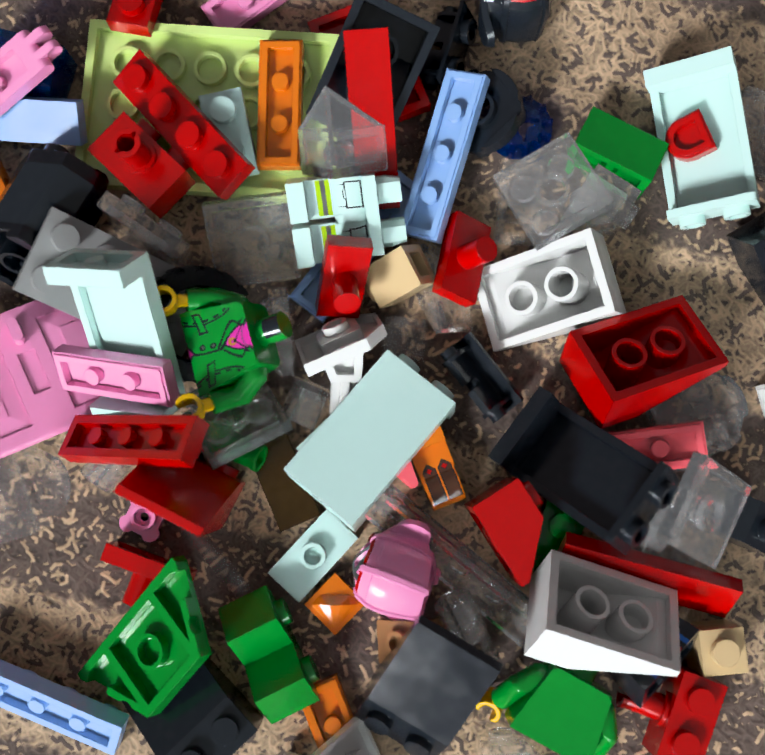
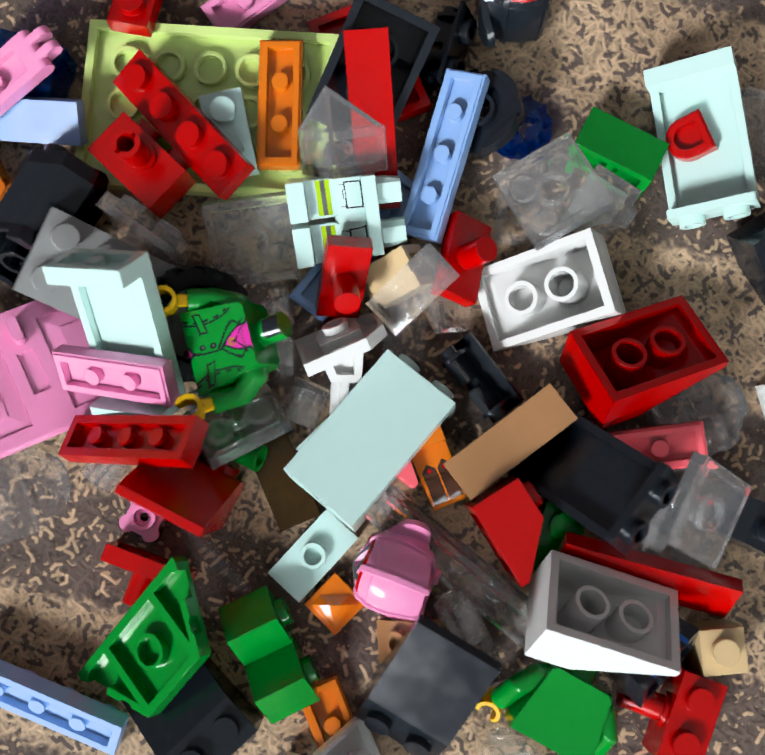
(412, 289): none -> clear tile
(510, 441): none -> medium nougat tile

